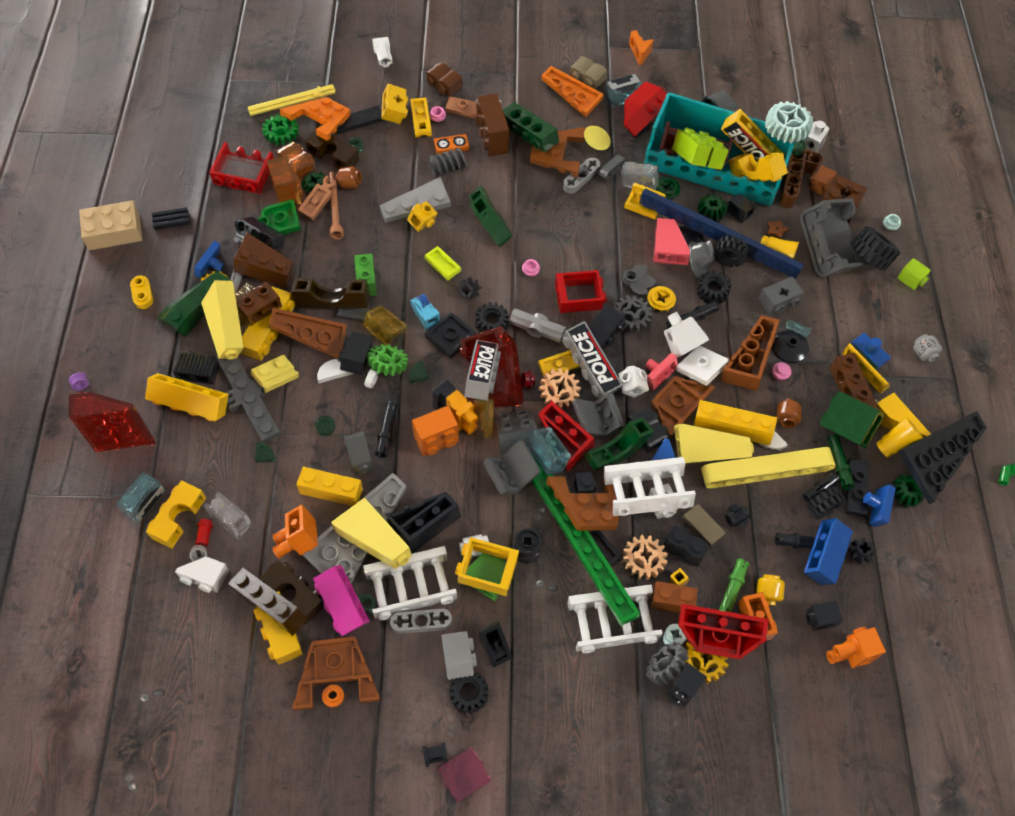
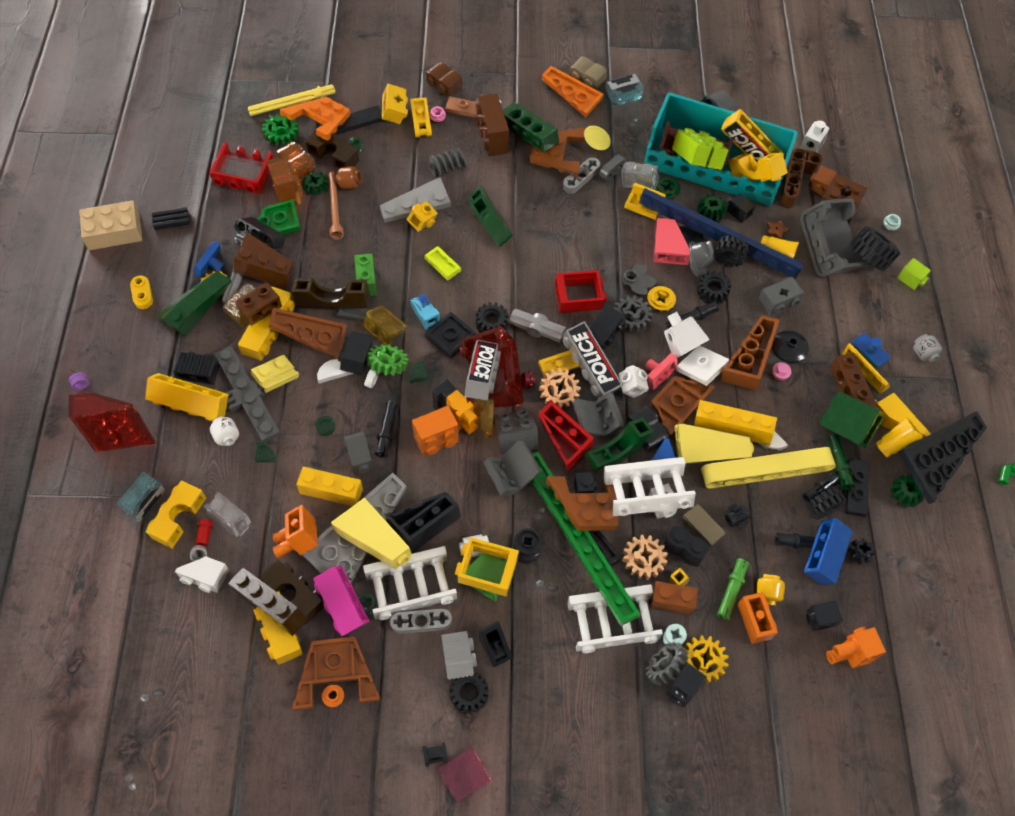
(223, 319): light yellow slope -> none
(224, 431): none -> white head
(317, 199): nougat plate -> none
(382, 49): white piece -> none
(450, 143): tile -> none
(469, 288): black gear -> none
(531, 268): bright pink plate -> none
(548, 450): clear light blue brick -> none
(639, 47): orange slope -> none
(643, 106): red wedge -> none
(722, 631): red wedge -> none
(789, 122): light aqua gear -> none
(789, 413): dark orange head -> none
(798, 148): clear green bush -> none
(798, 328): clear light blue piece -> none
(881, 505): blue tile -> none

